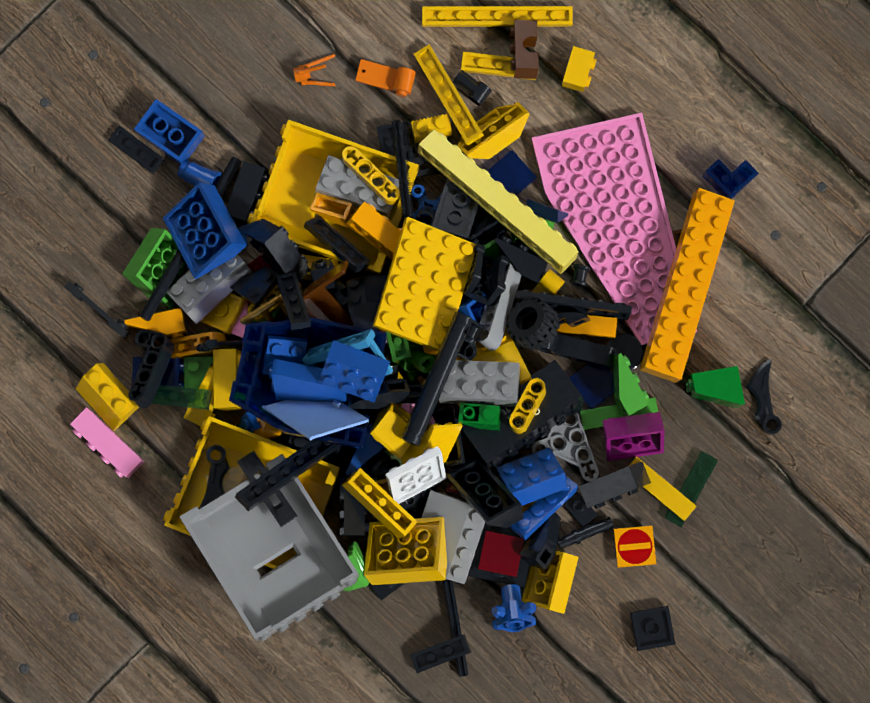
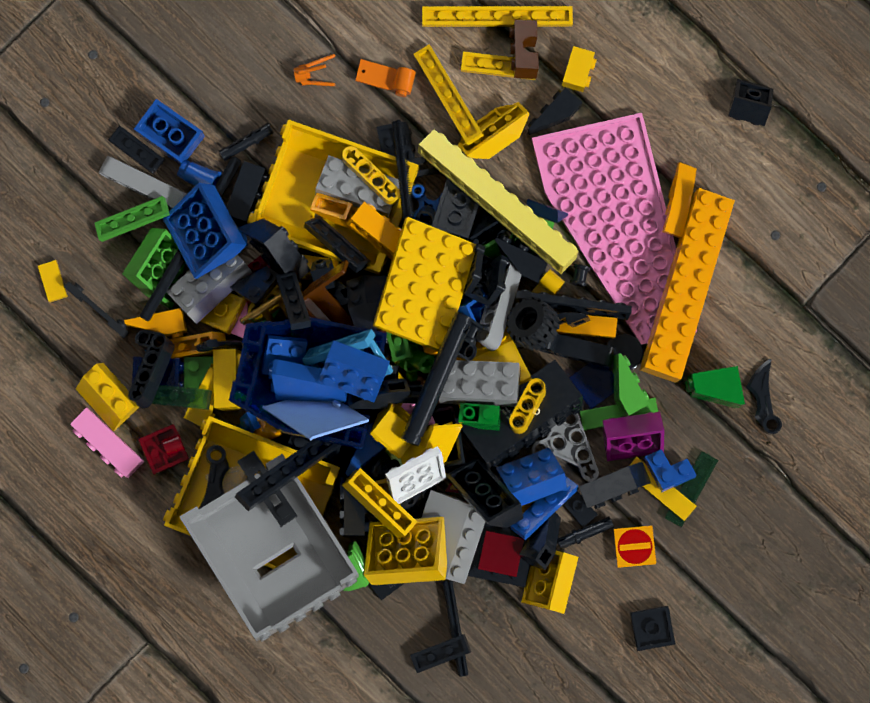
(52, 281): none -> yellow tile
(132, 218): none -> bright green plate
(140, 182): none -> light grey beam
(163, 449): none -> dark red plate
(245, 142): none -> black pin
(424, 127): yellow brick -> none
(475, 90): black piece -> none
(512, 173): clear blue tile -> none
(513, 613): blue piece -> none
(558, 112): none -> black slope
(668, 475): none -> blue plate
(679, 200): none -> light orange slope
(729, 183): clear blue brick -> none
(751, 102): none -> black slope

